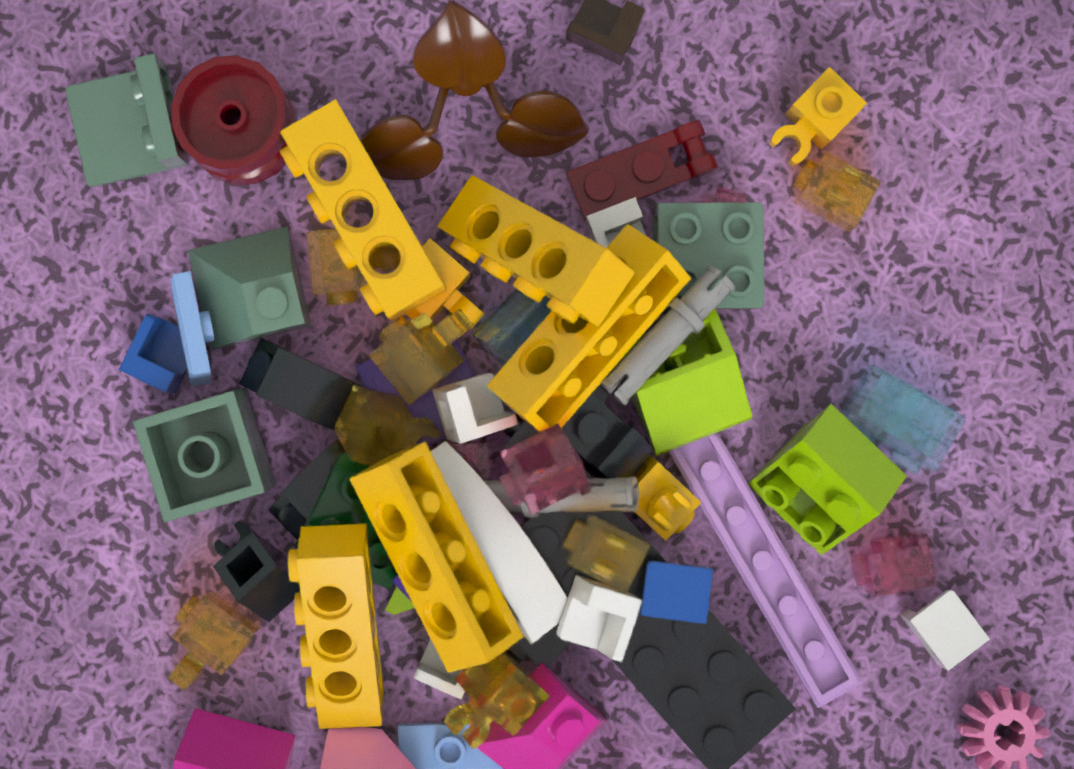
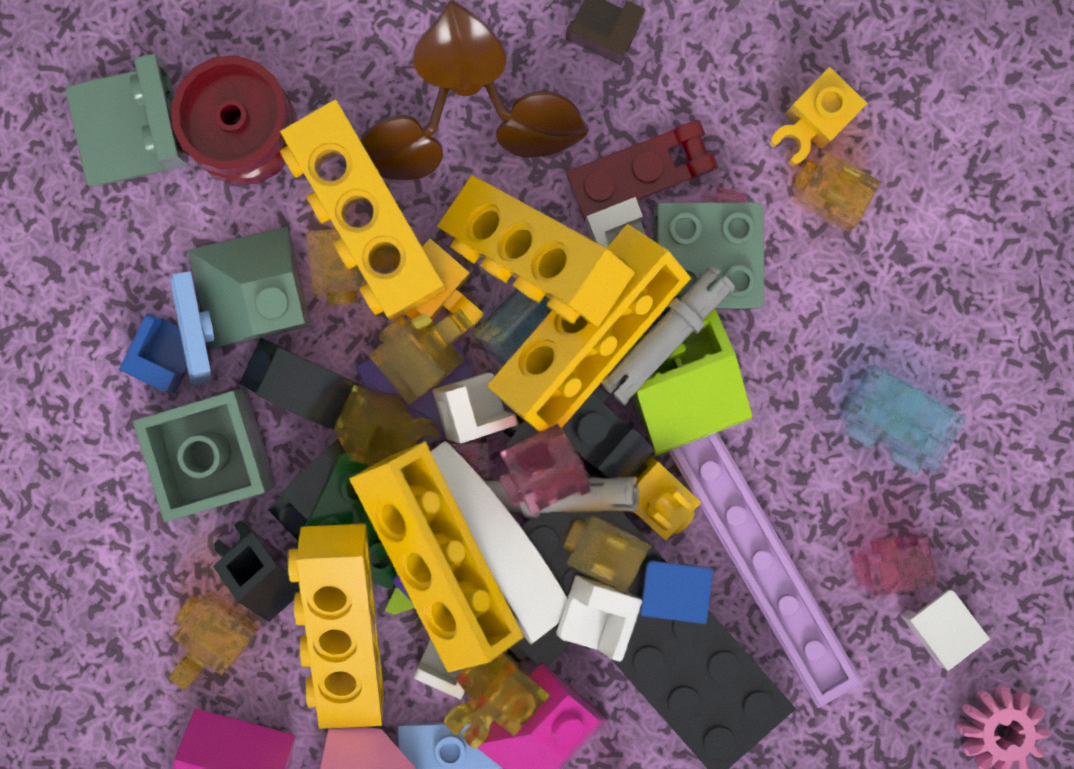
(828, 480): lime slope -> none

